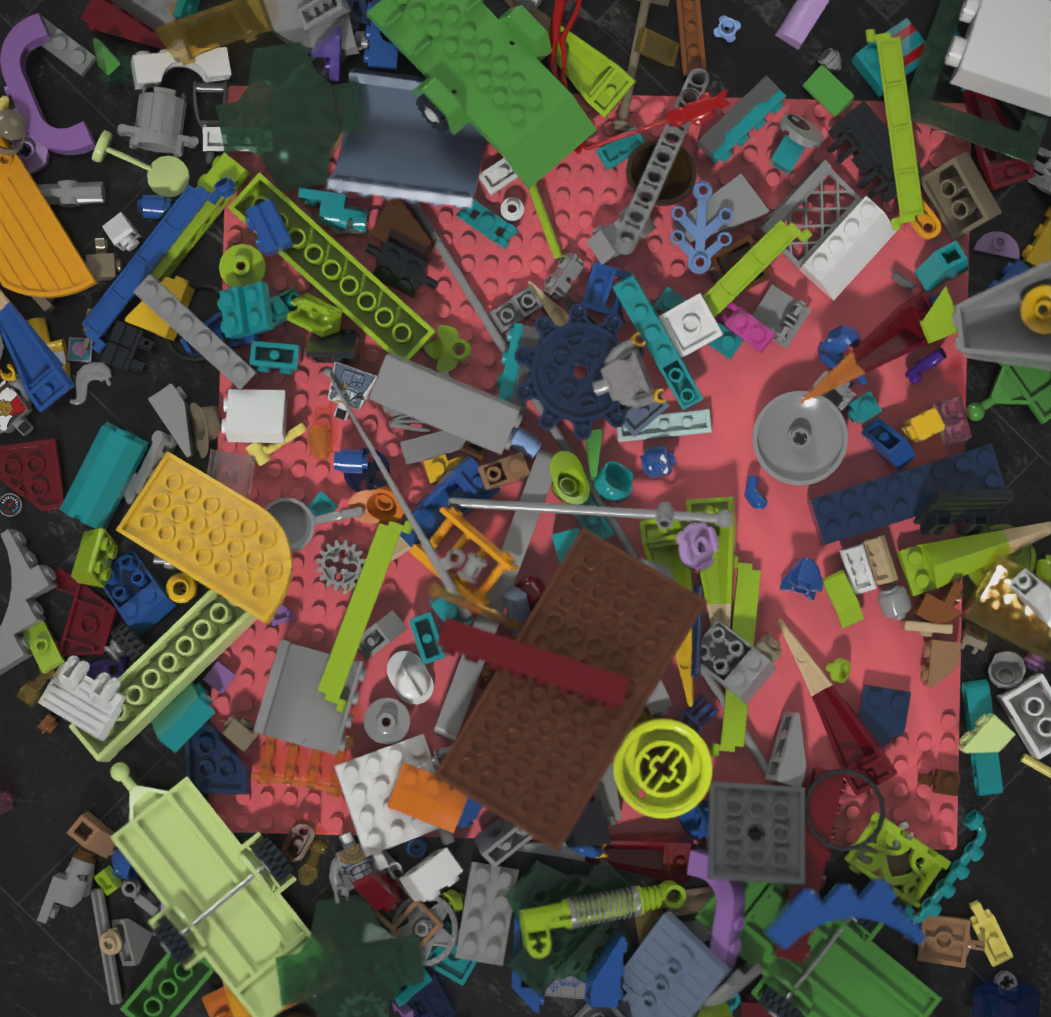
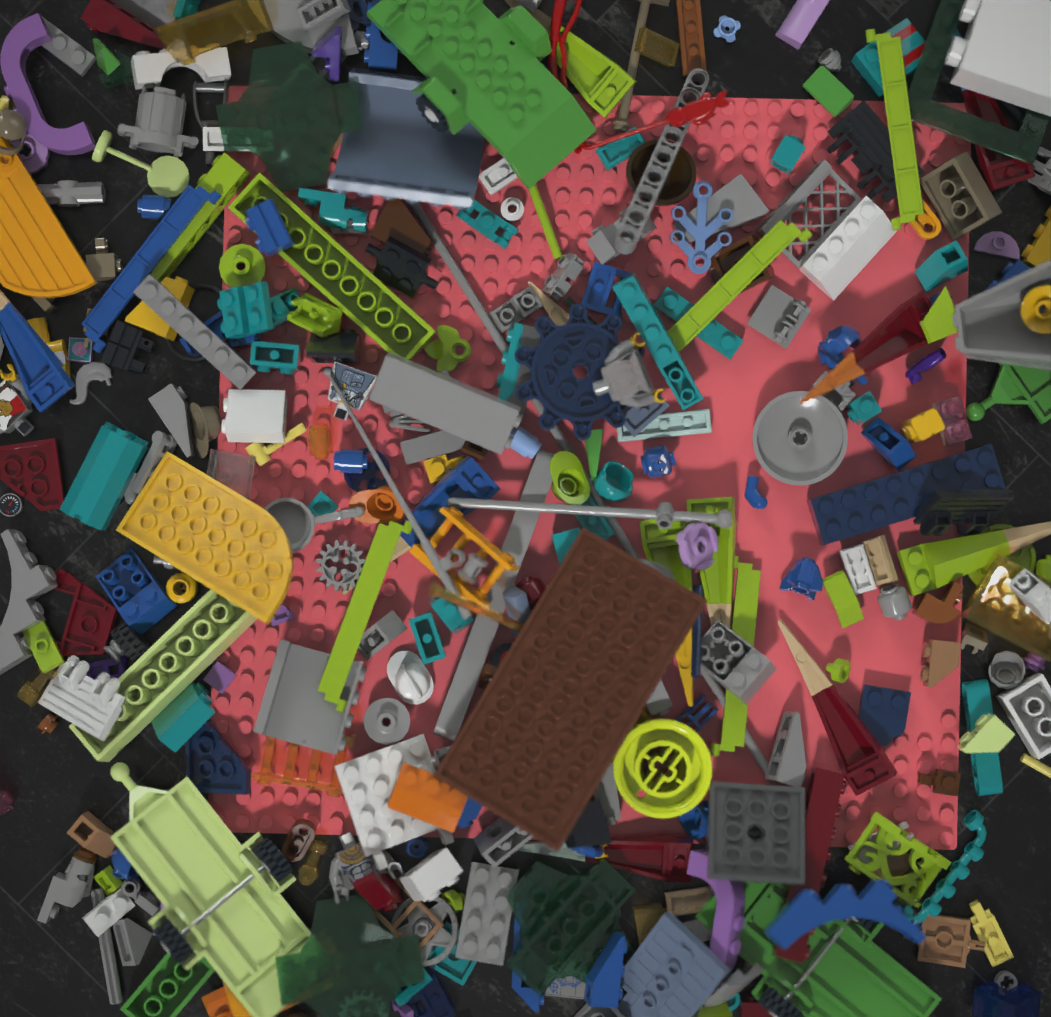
(95, 558): lime slope -> none
(108, 912): none -> white plate
(111, 942): tan plate -> none
(122, 232): white slope -> none
(225, 187): blue plate -> none
(240, 732): dark tan brick -> none
(504, 471): medium nougat slope -> none
(534, 663): dark red brick -> none
(595, 908): lime piece -> none
(690, 325): white plate -> none
(741, 120): piece -> none
(747, 328): dark pink hinge -> none
(769, 647): dark tan plate -> none
(801, 131): light grey tile -> none
(881, 802): black piece -> none
(901, 280): light grey piece -> none
(926, 628): tan plate -> none

